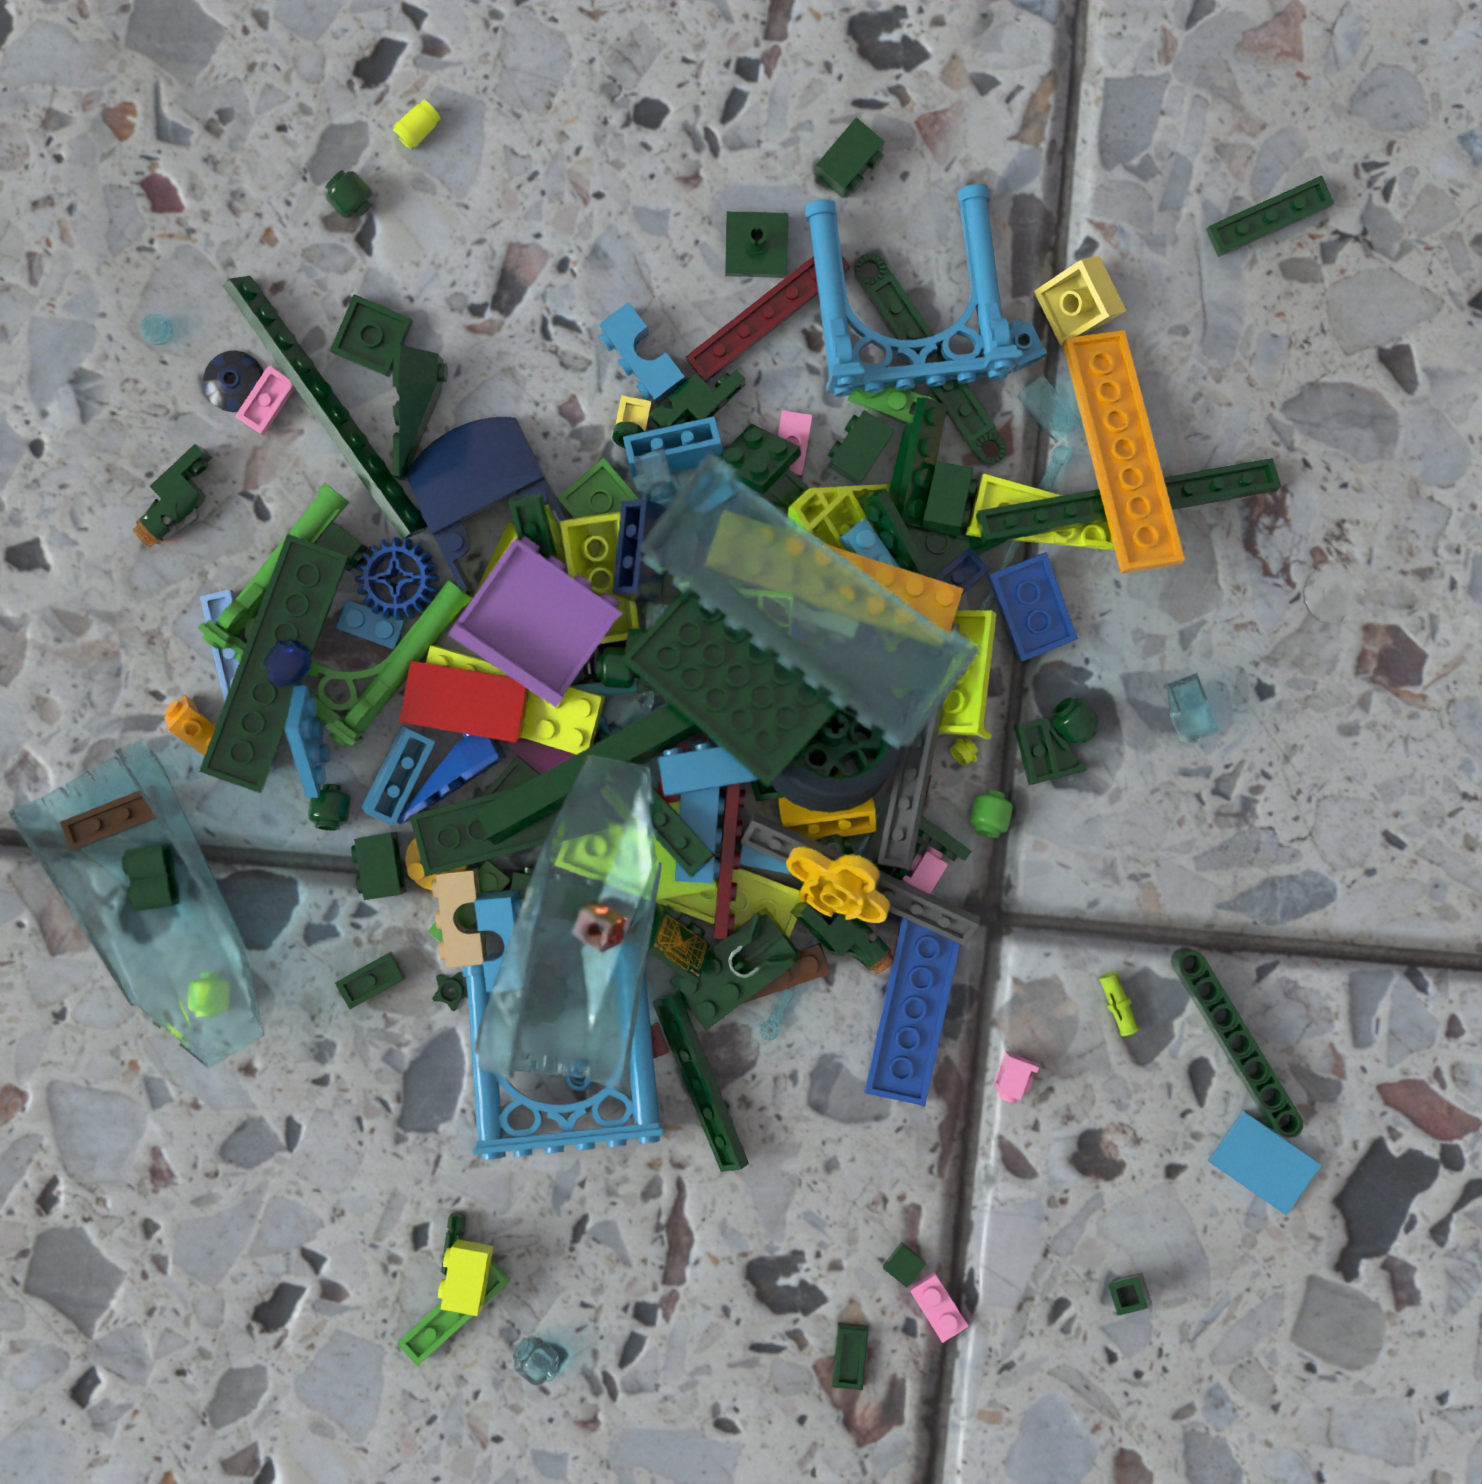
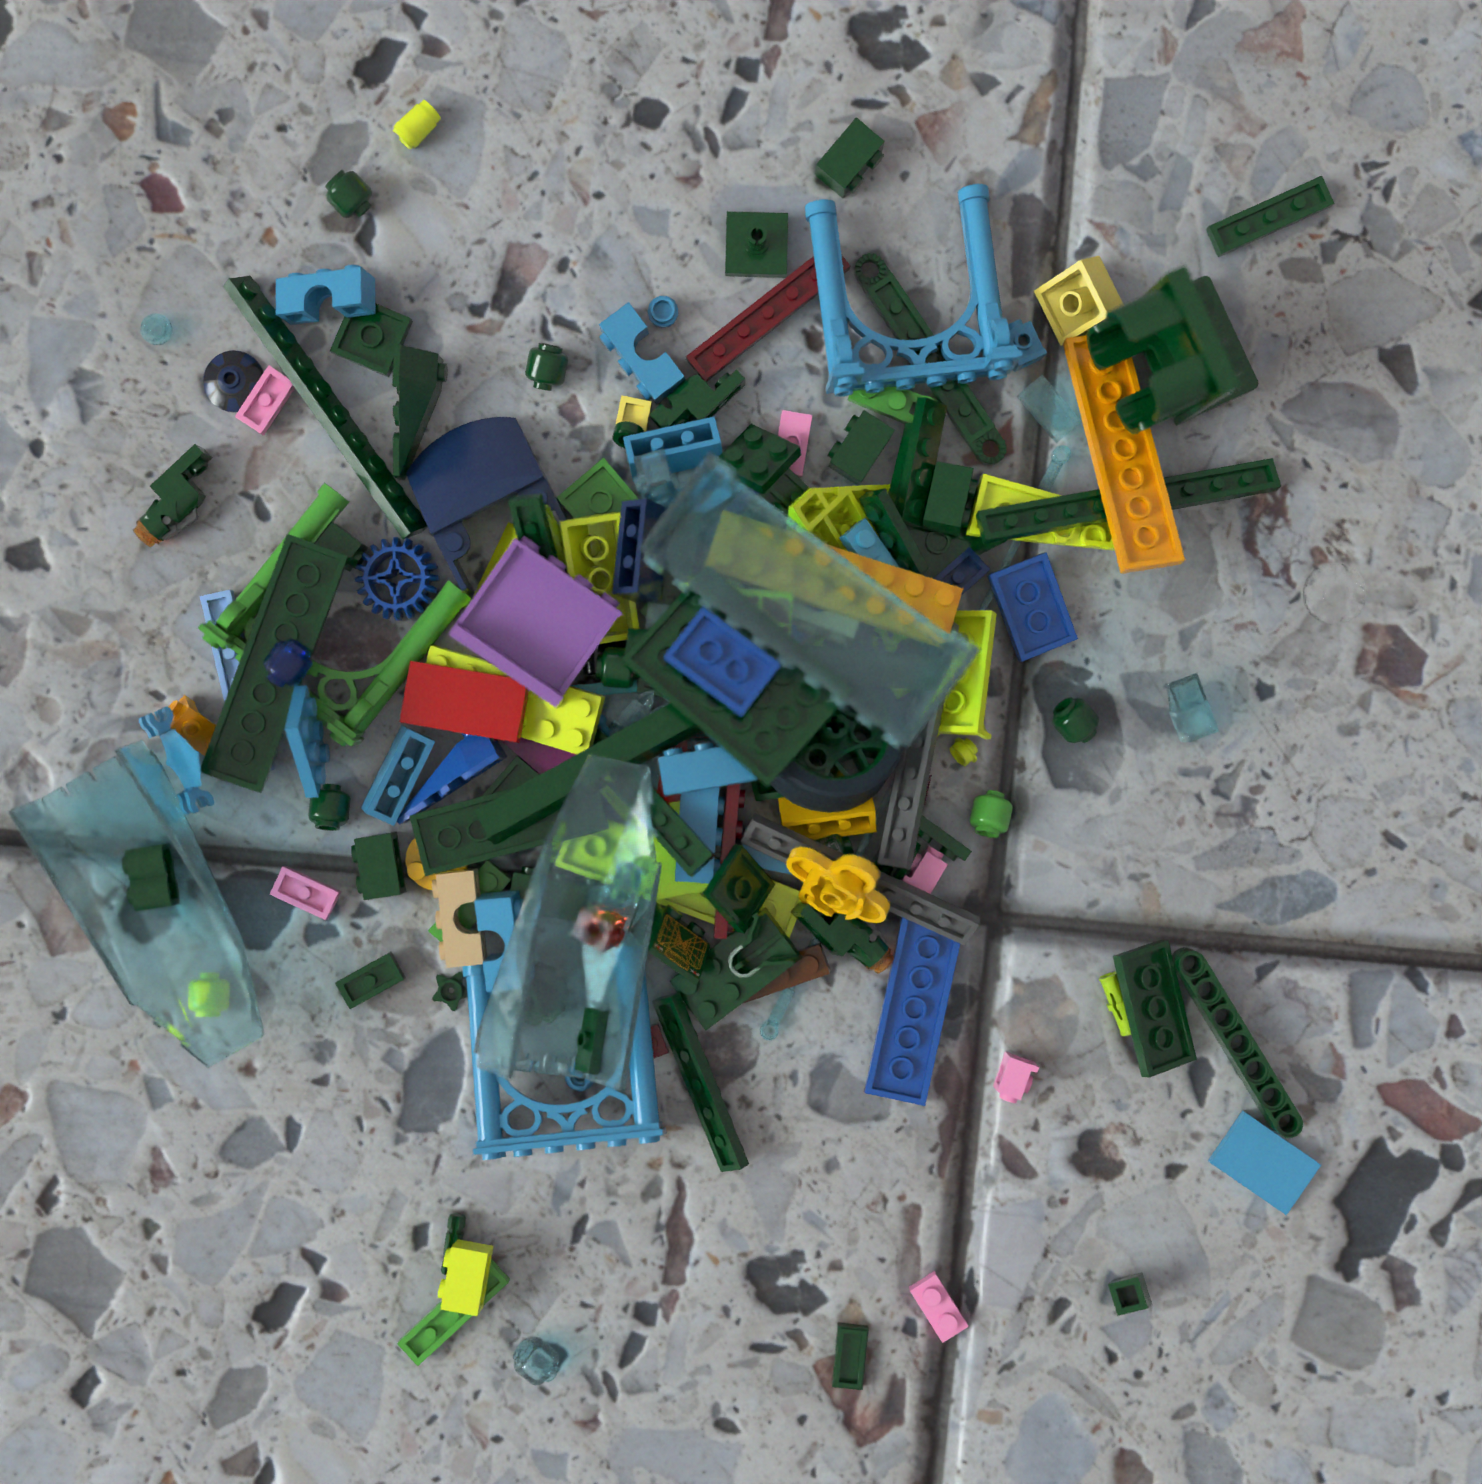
(106, 821): reddish brown plate -> none
(180, 758): none -> dark azure animal
(302, 294): none -> dark azure arch
(305, 892): none -> bright pink plate
(373, 627): dark azure plate -> none
(546, 366): none -> dark green head
(591, 1040): none -> dark green plate
(621, 893): none -> clear light blue panel
(663, 311): none -> dark azure plate
(722, 661): none -> blue plate
(739, 888): none -> dark green tile
(904, 1265): dark green tile -> none
(1044, 752): dark green wing -> none
(1154, 1008): none -> dark green plate
(1187, 347): none -> dark green piece

